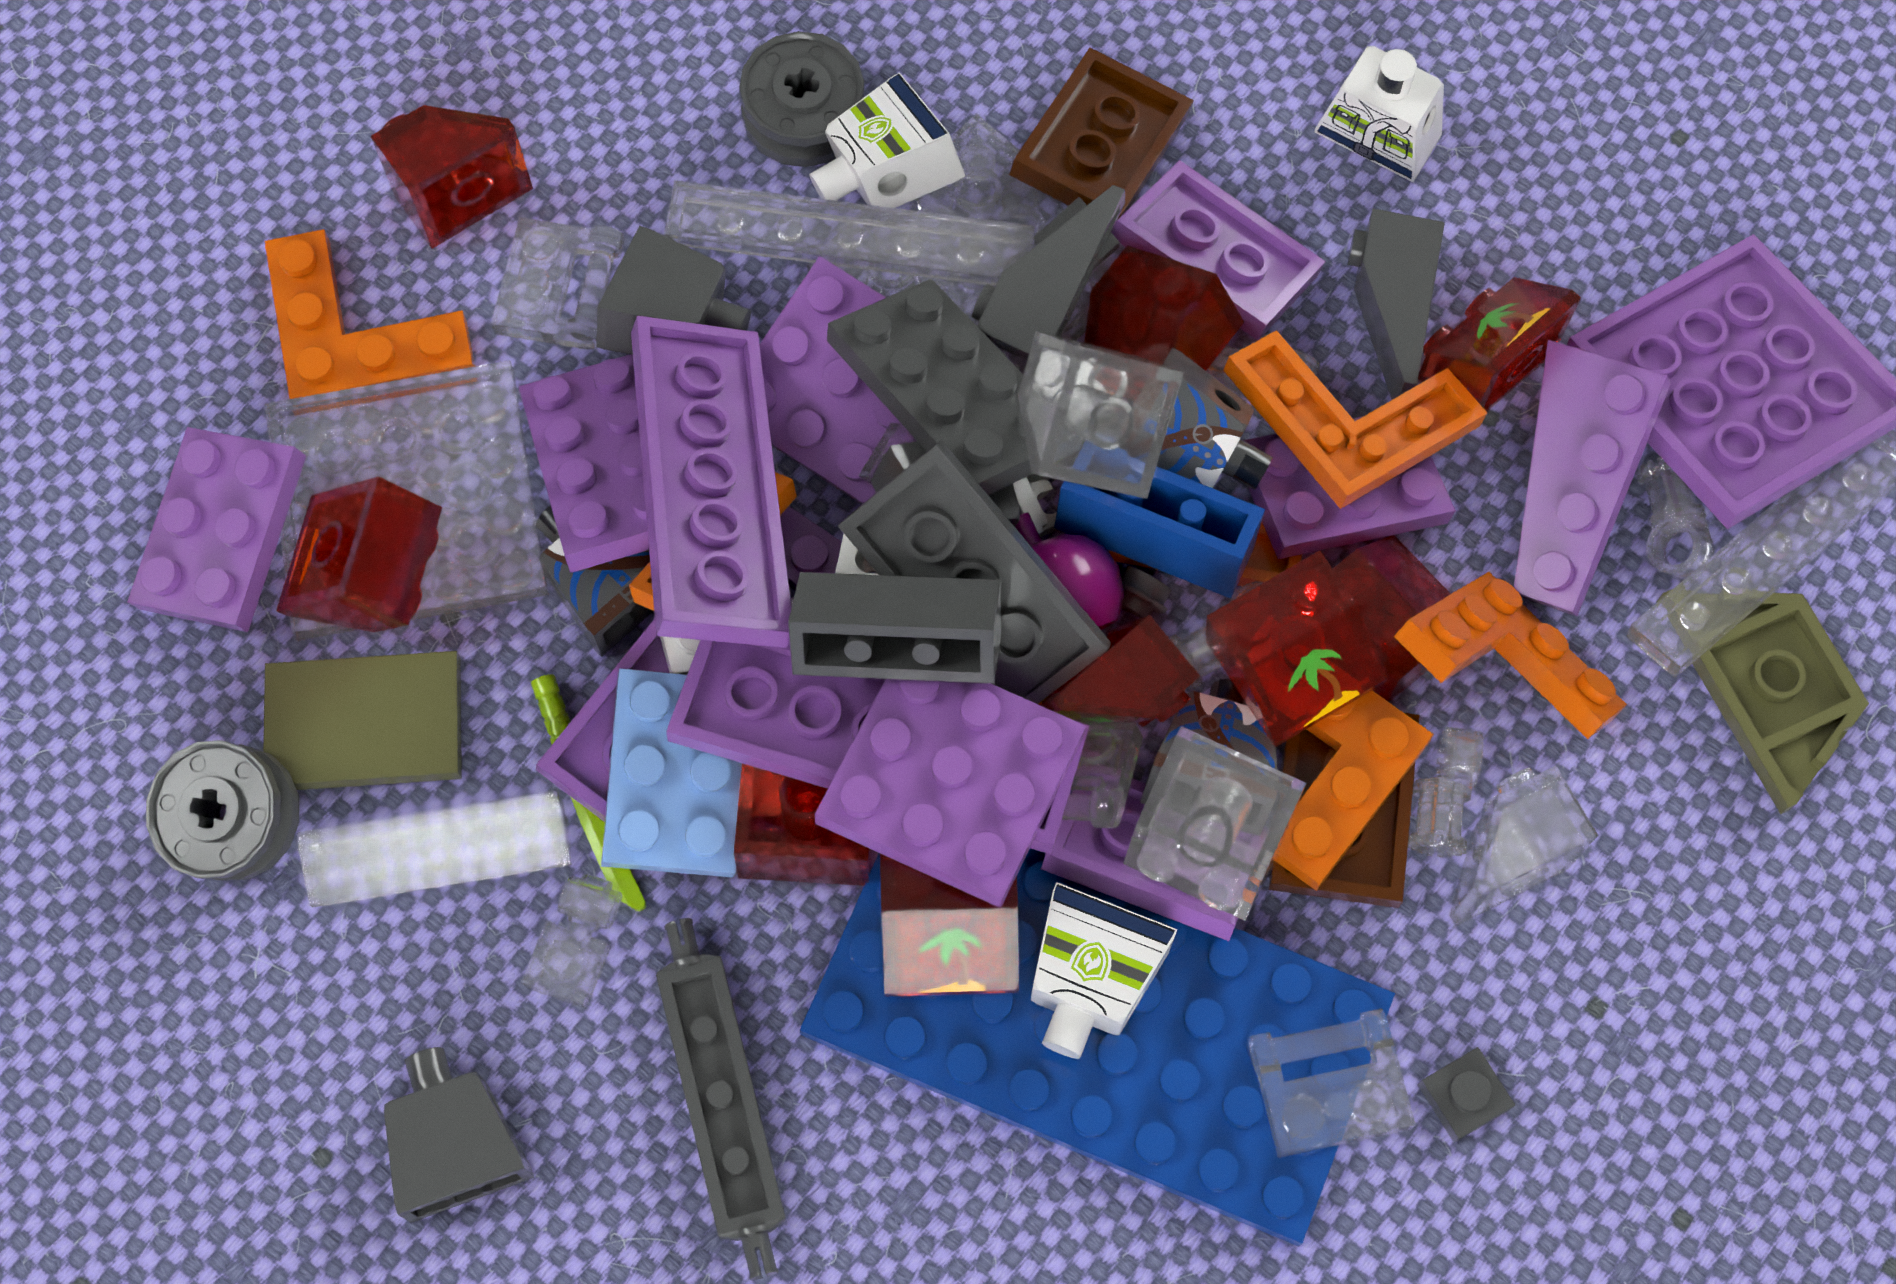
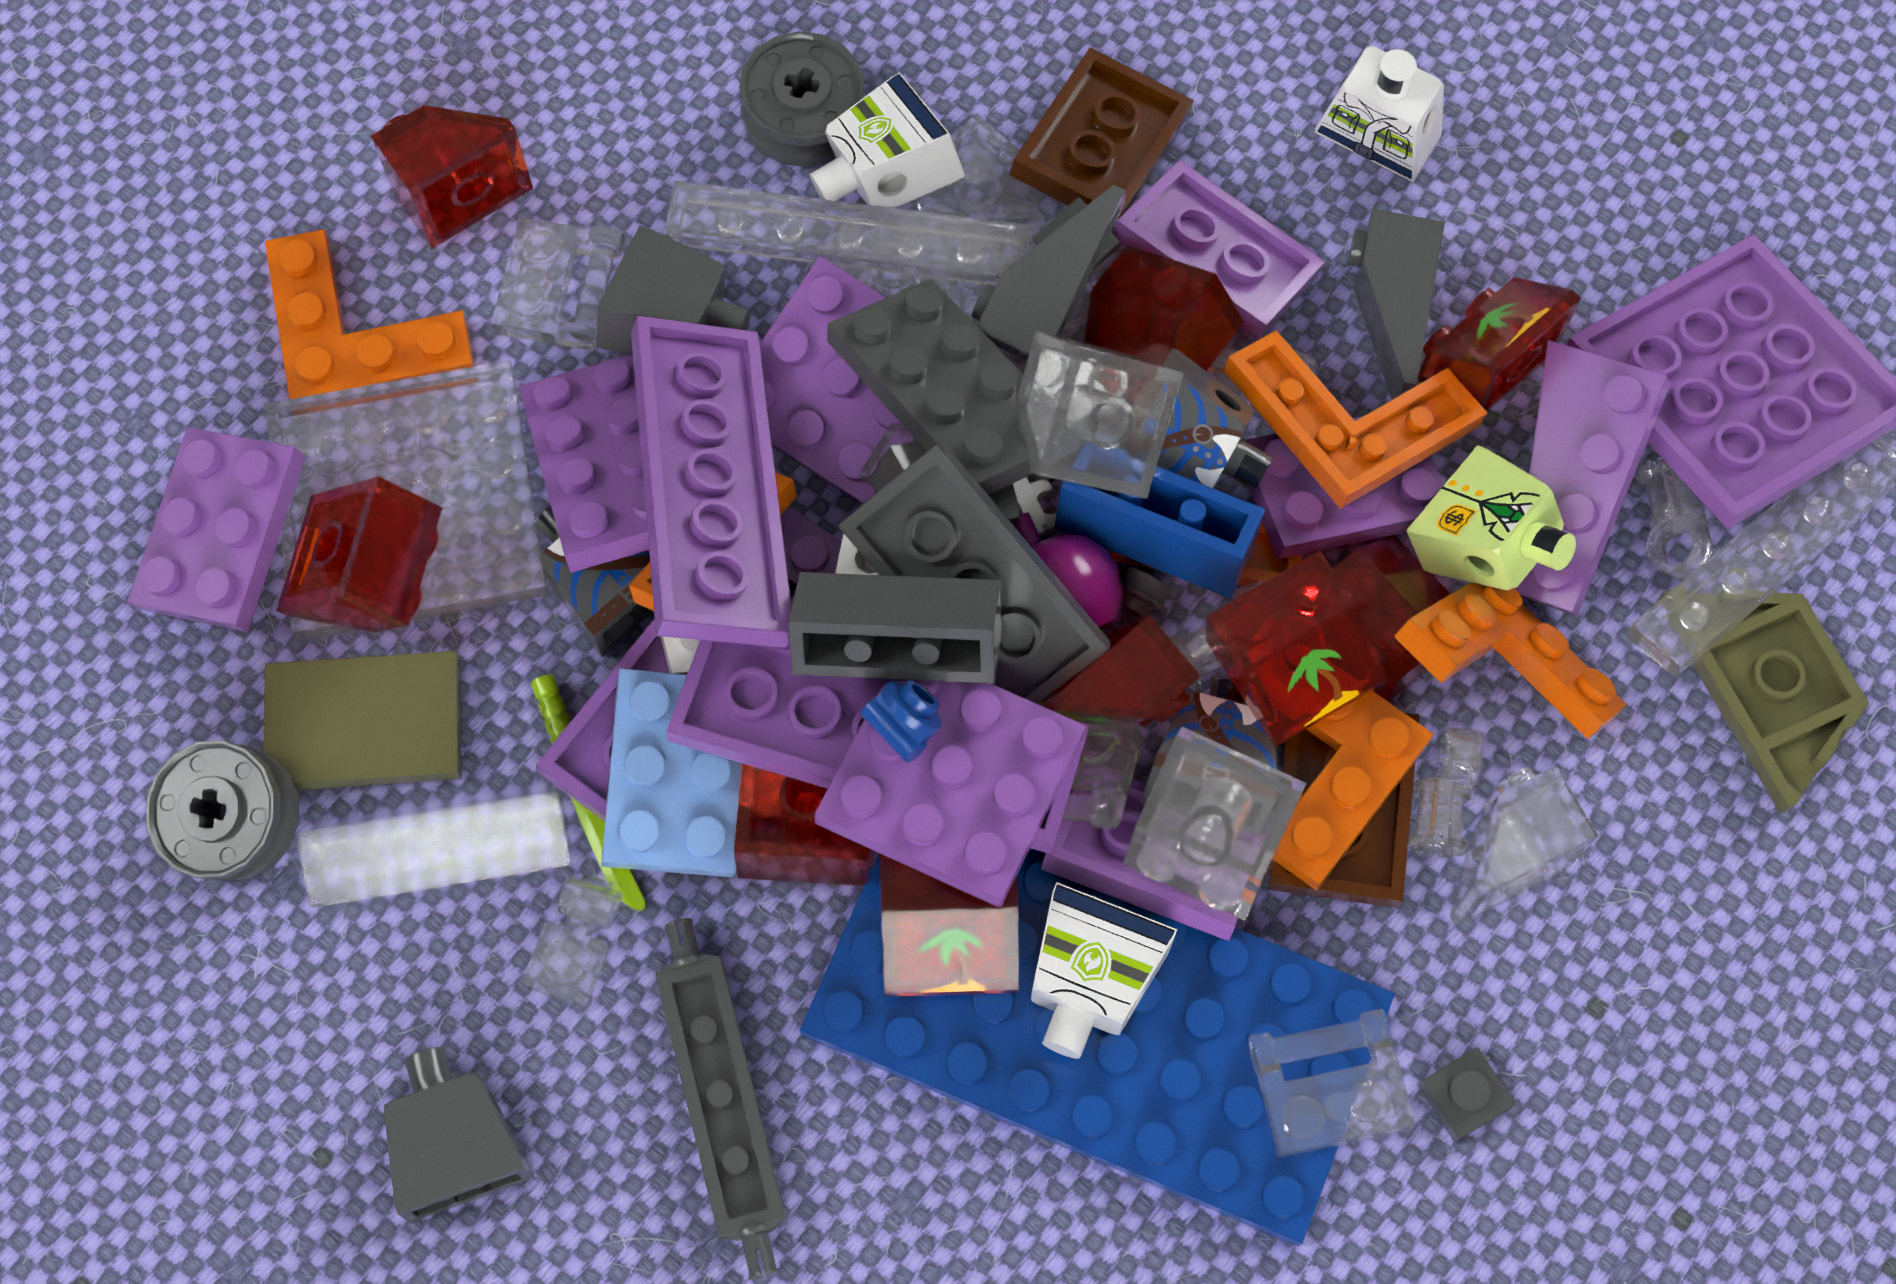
(904, 717): none -> blue plate
(1491, 525): none -> yellowish green torso

